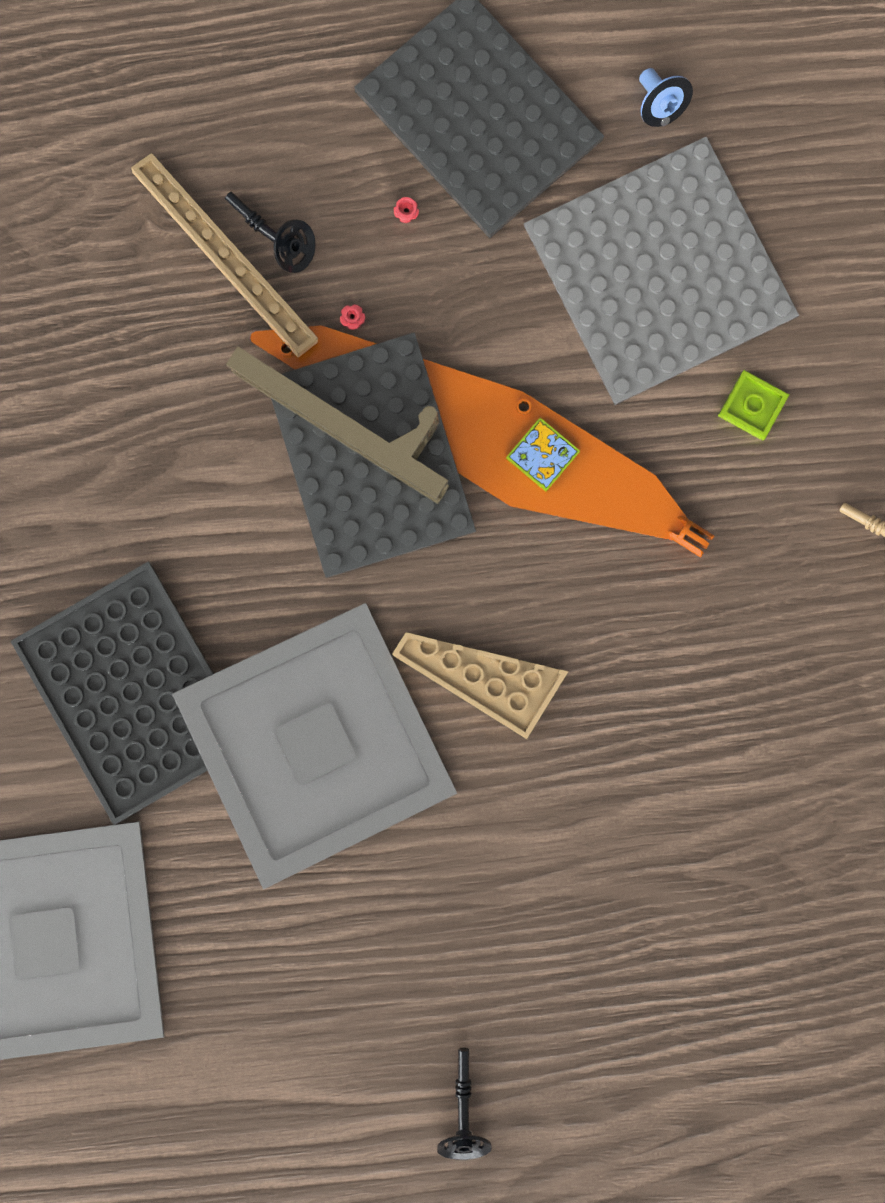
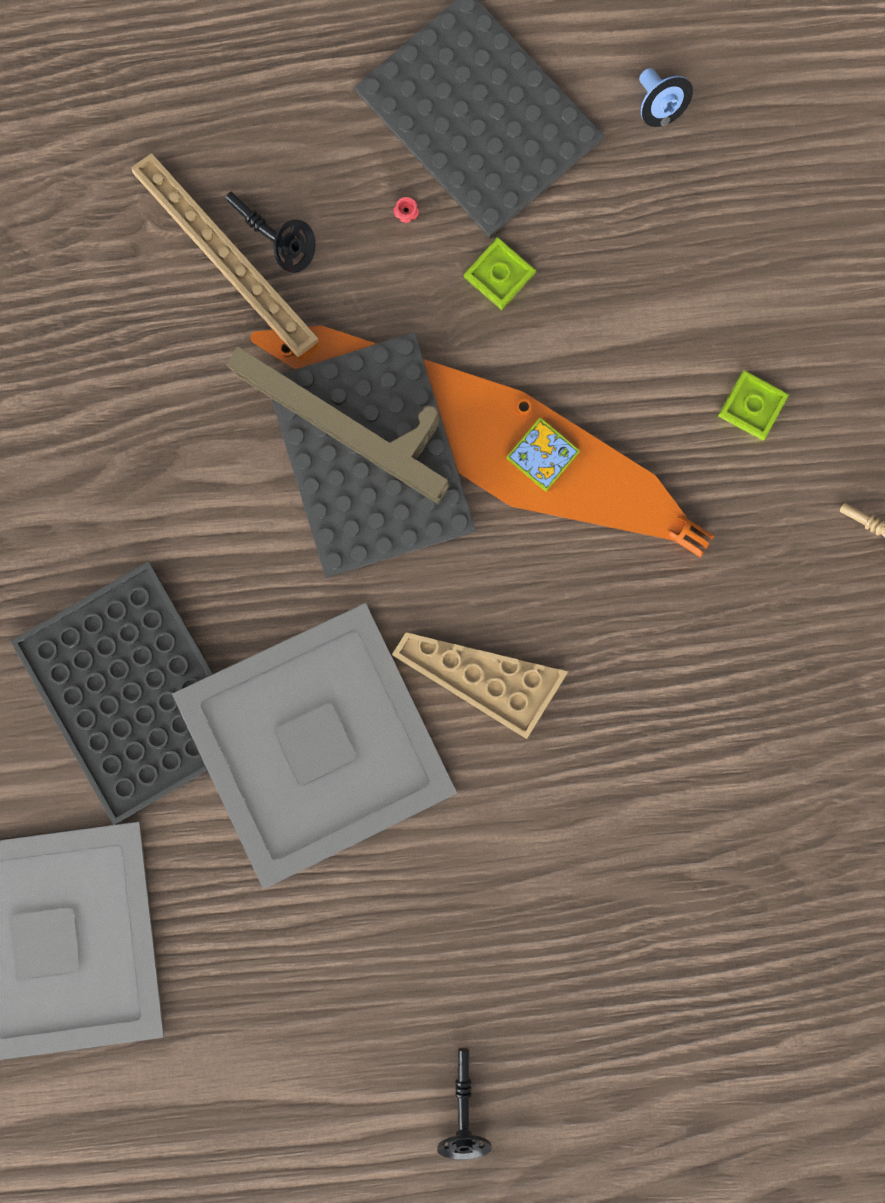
(352, 323): coral plate -> none
(499, 273): none -> lime tile
(660, 270): light grey baseplate -> none

